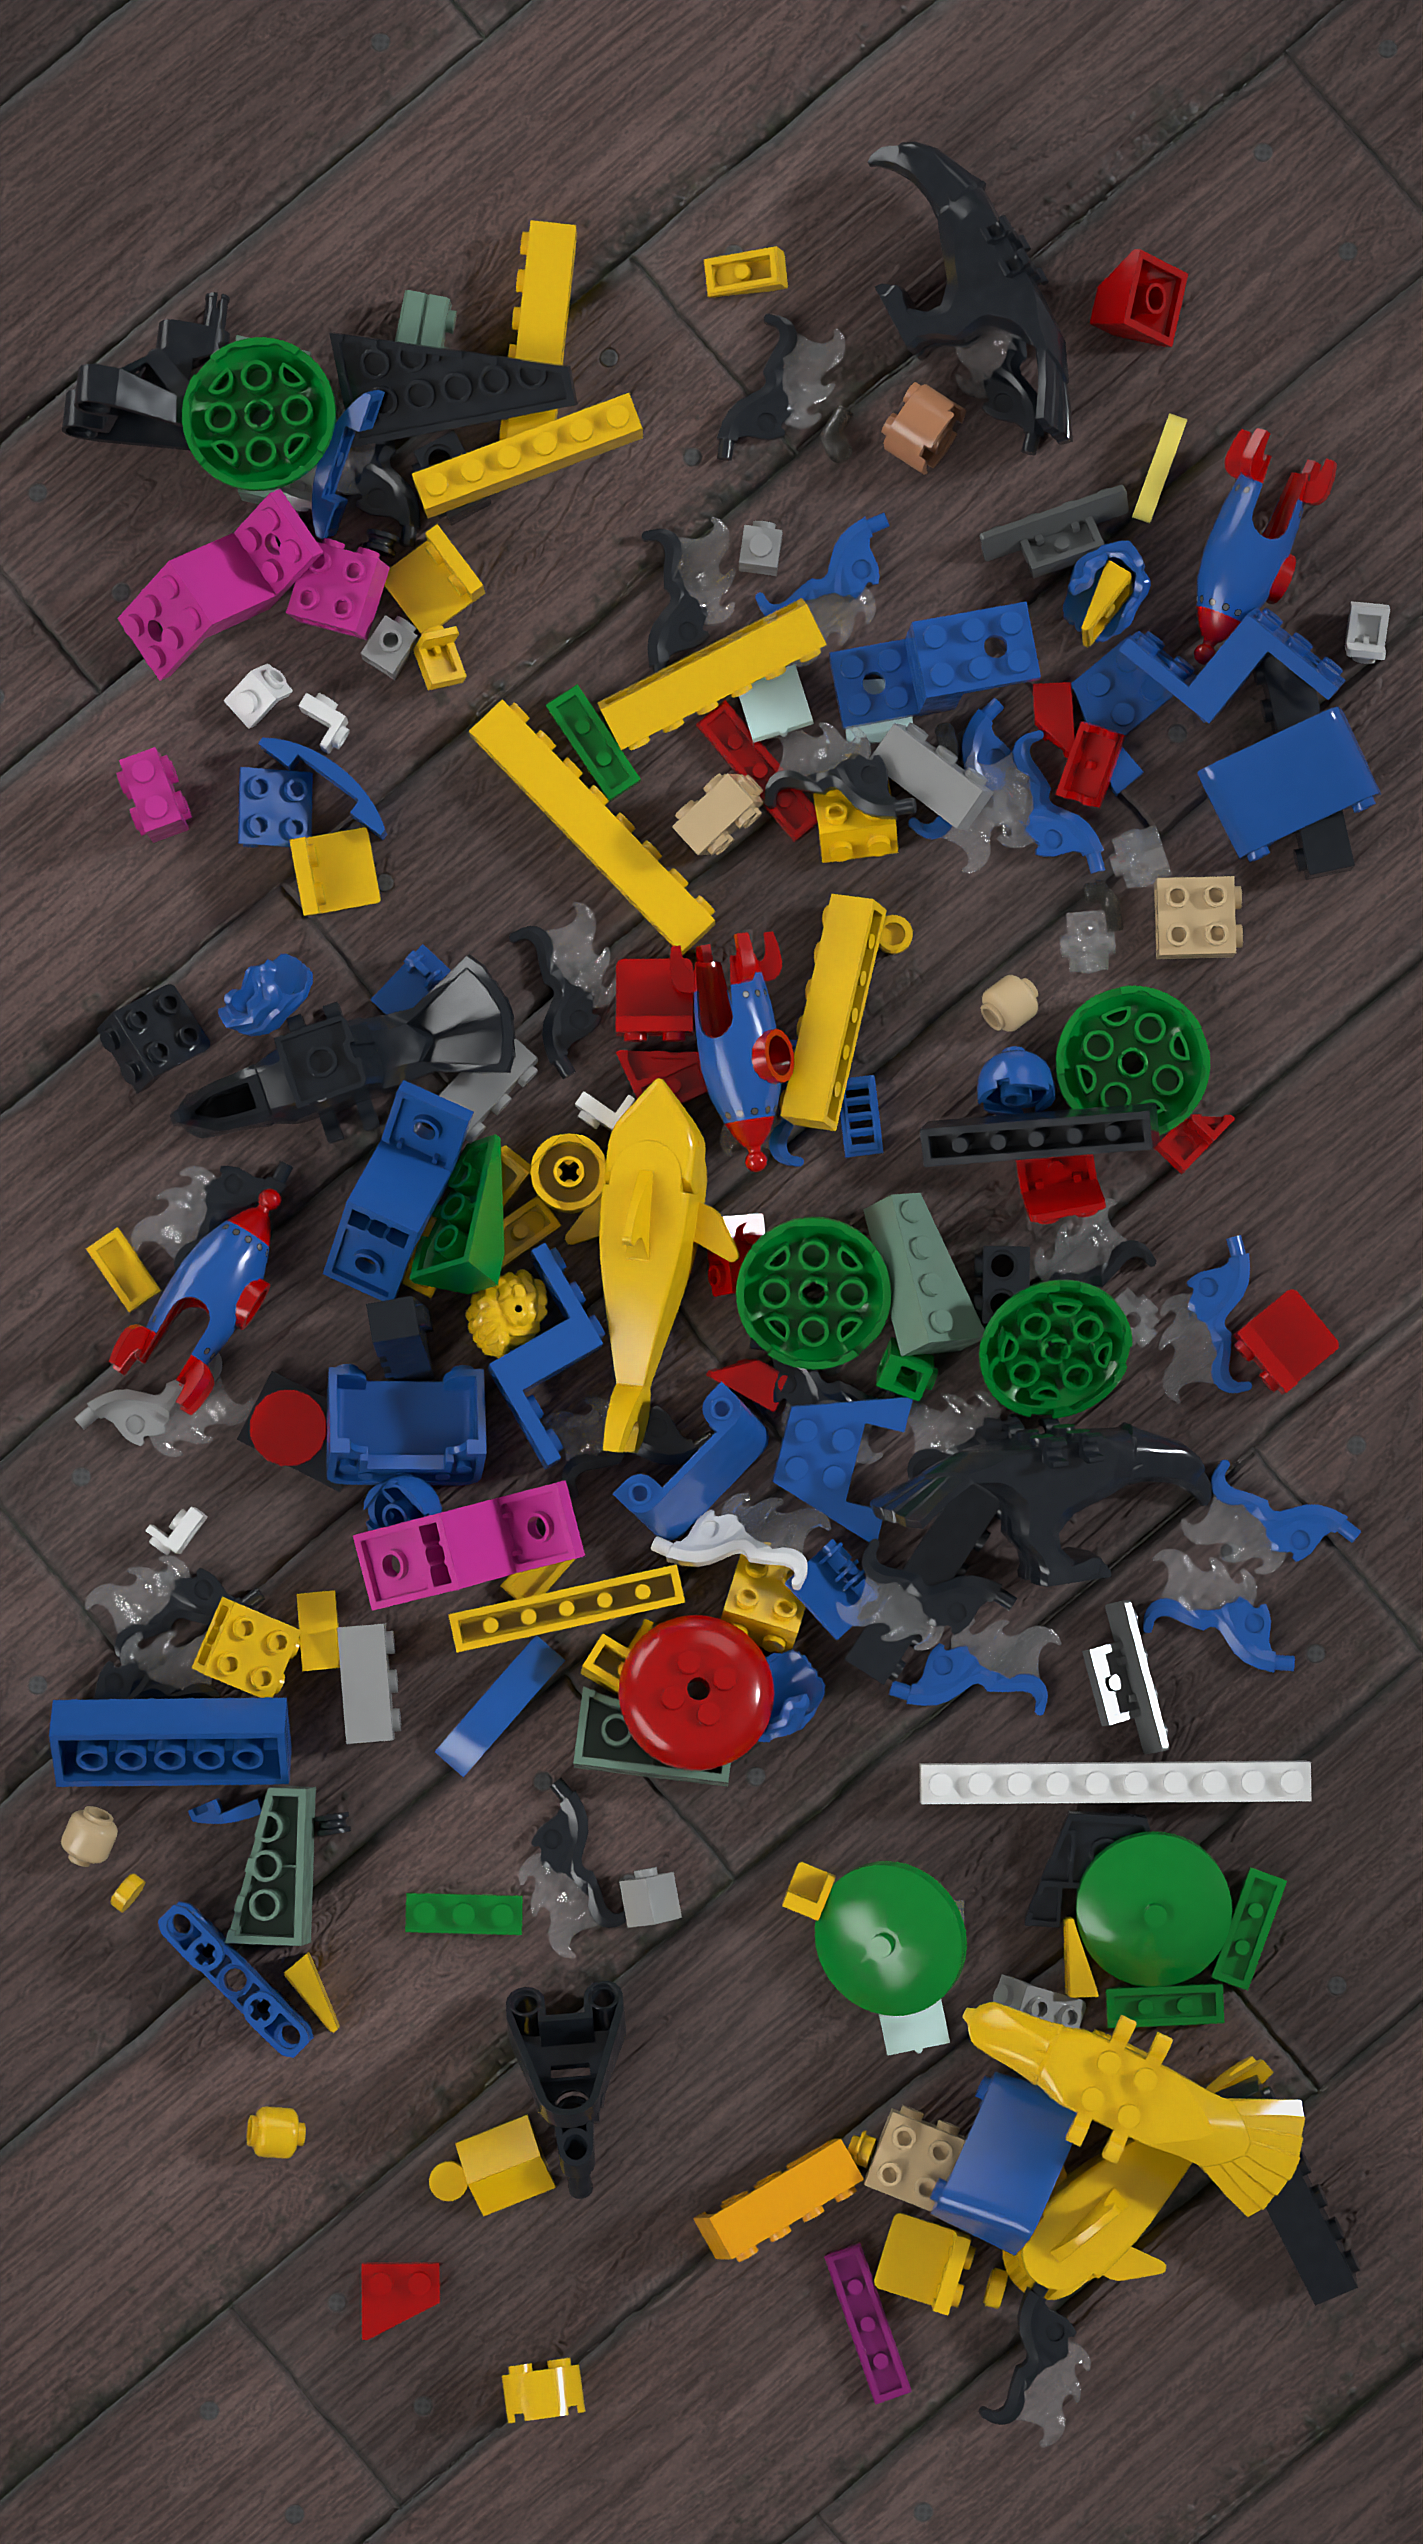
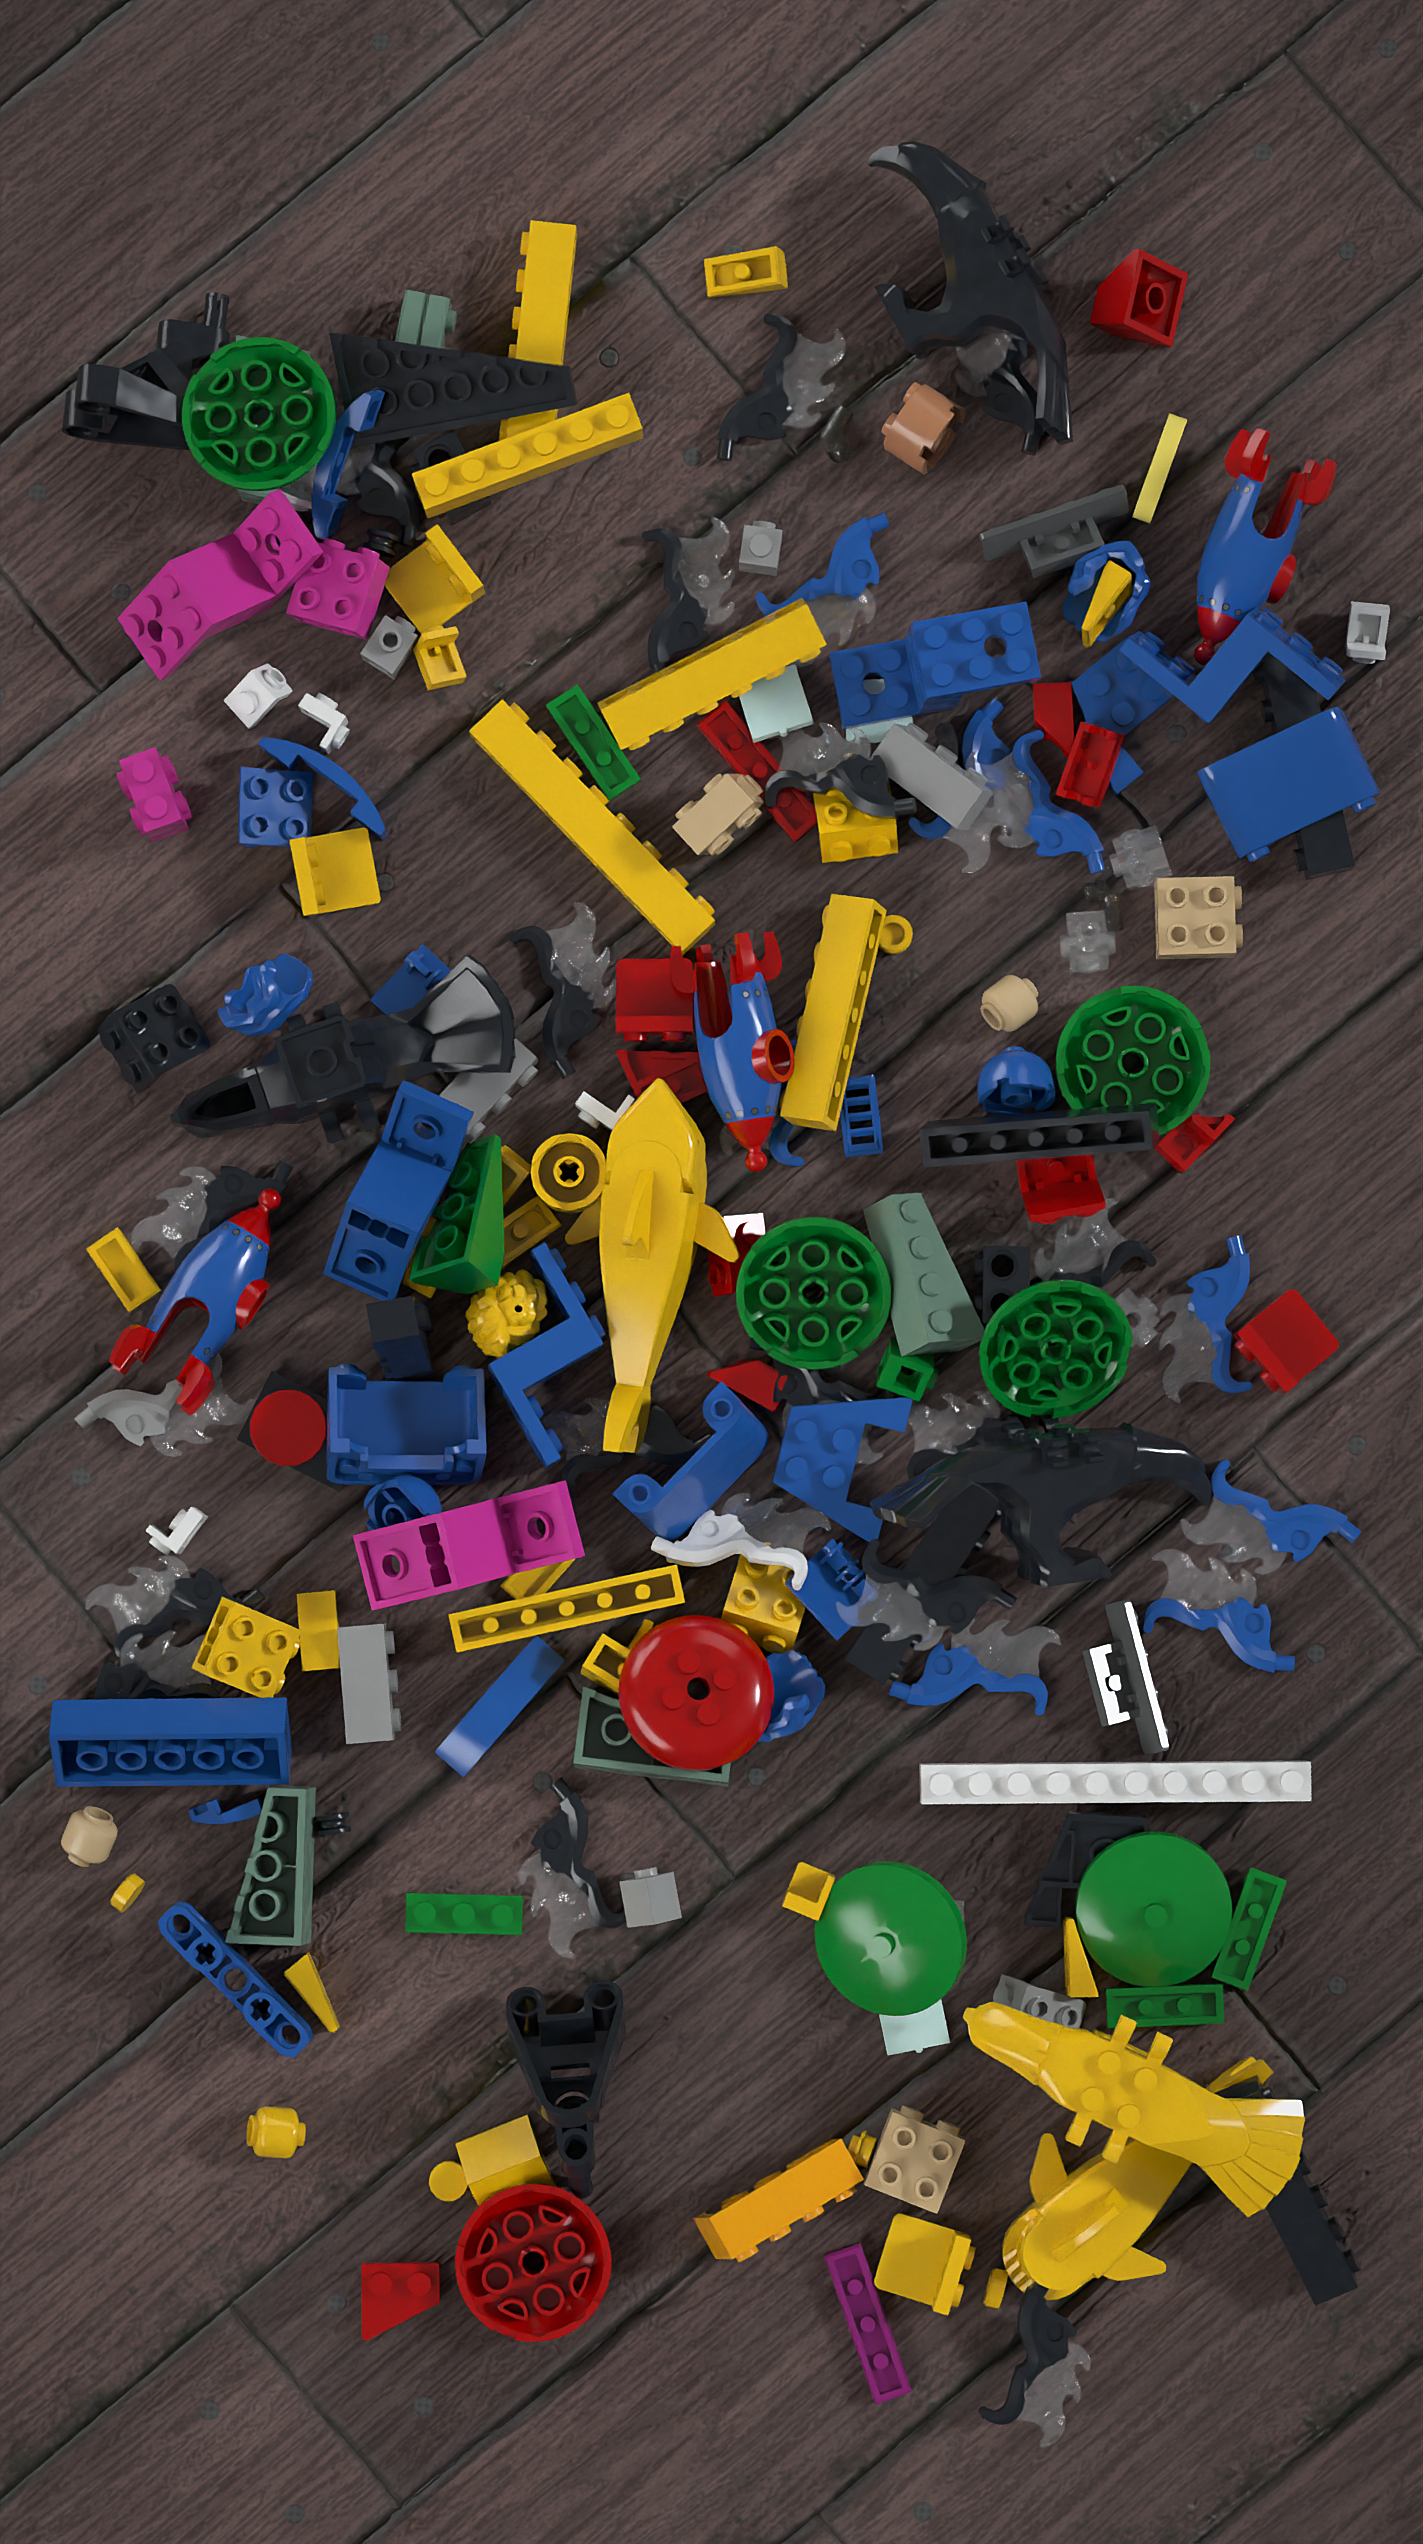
(524, 2301): none -> red brick
(544, 2391): yellow brick -> none
(1006, 2164): blue windscreen -> none

